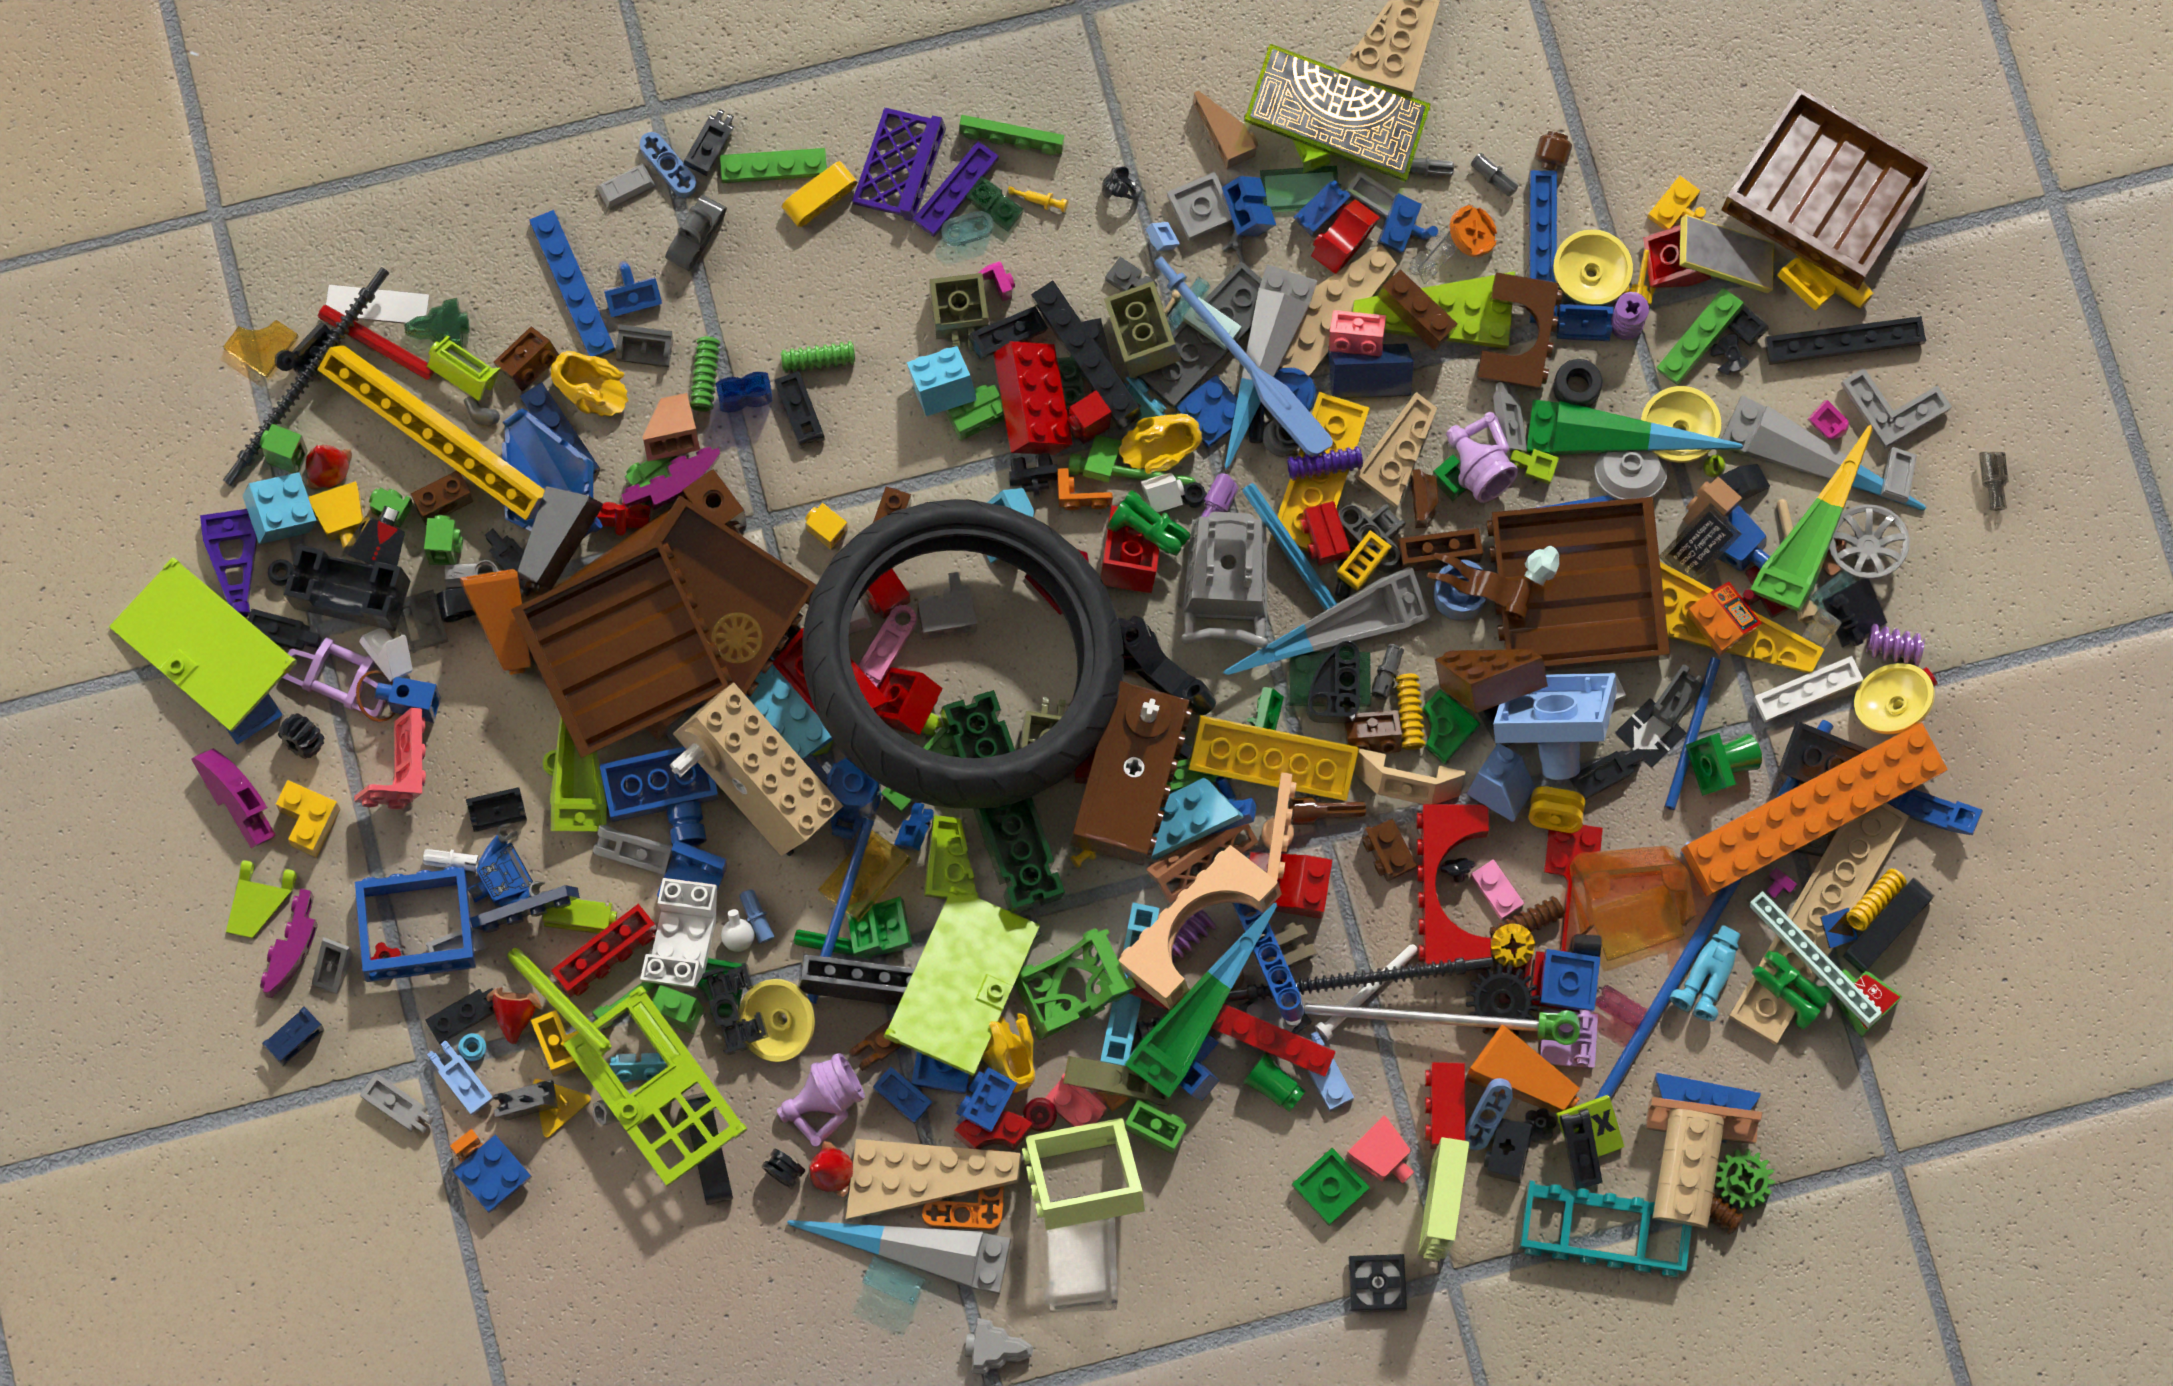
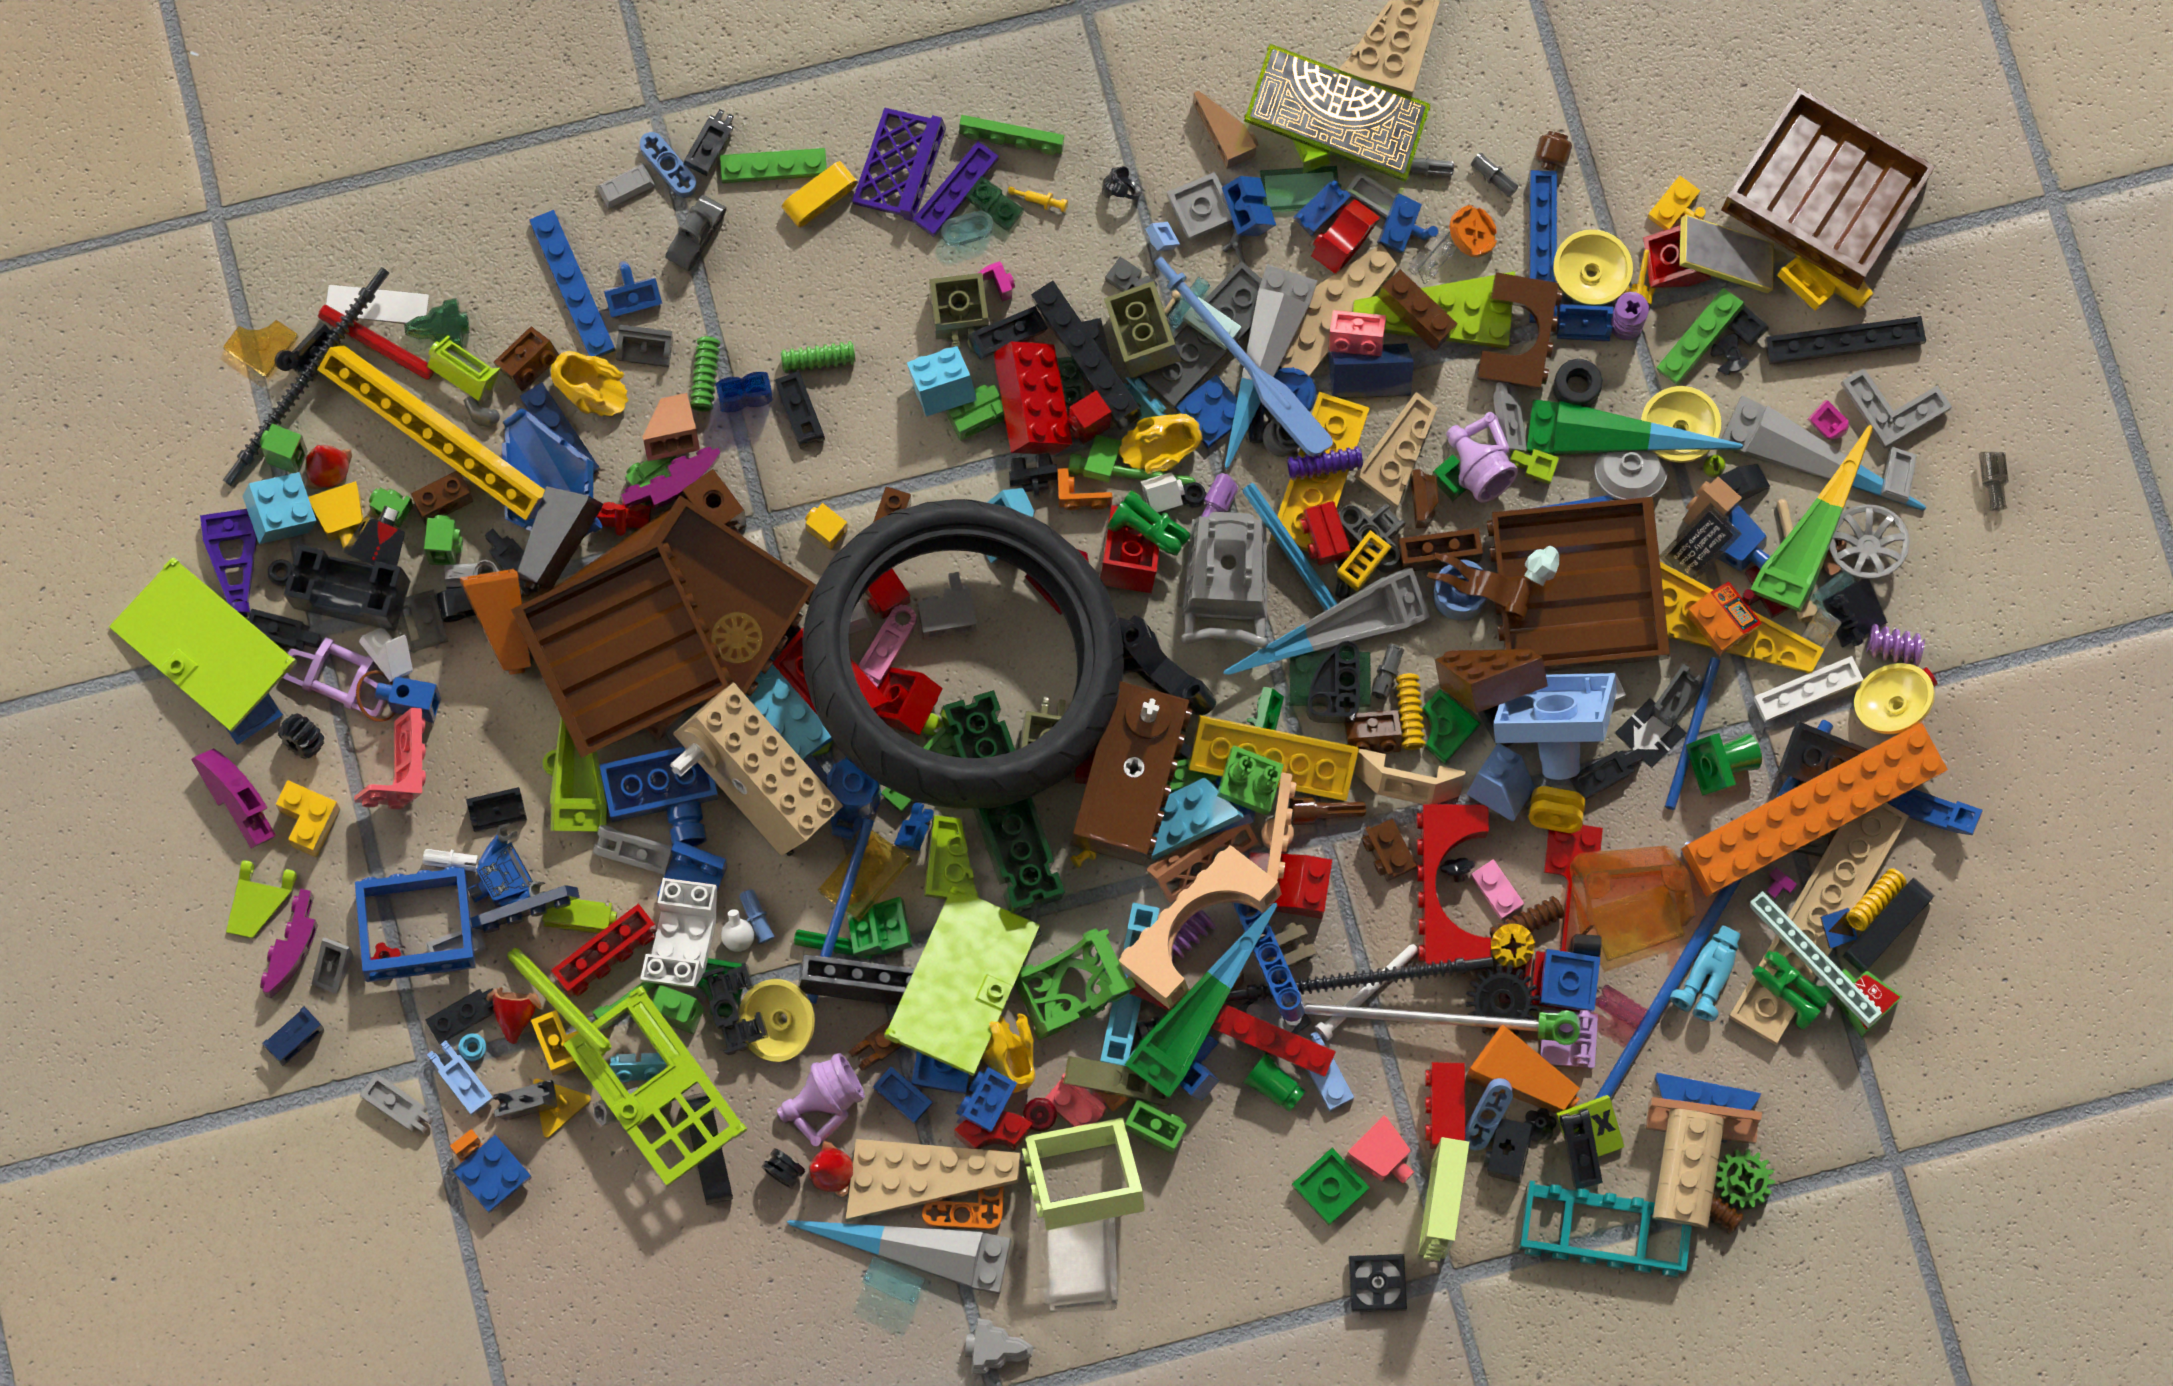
(1250, 780): none -> bright green plate

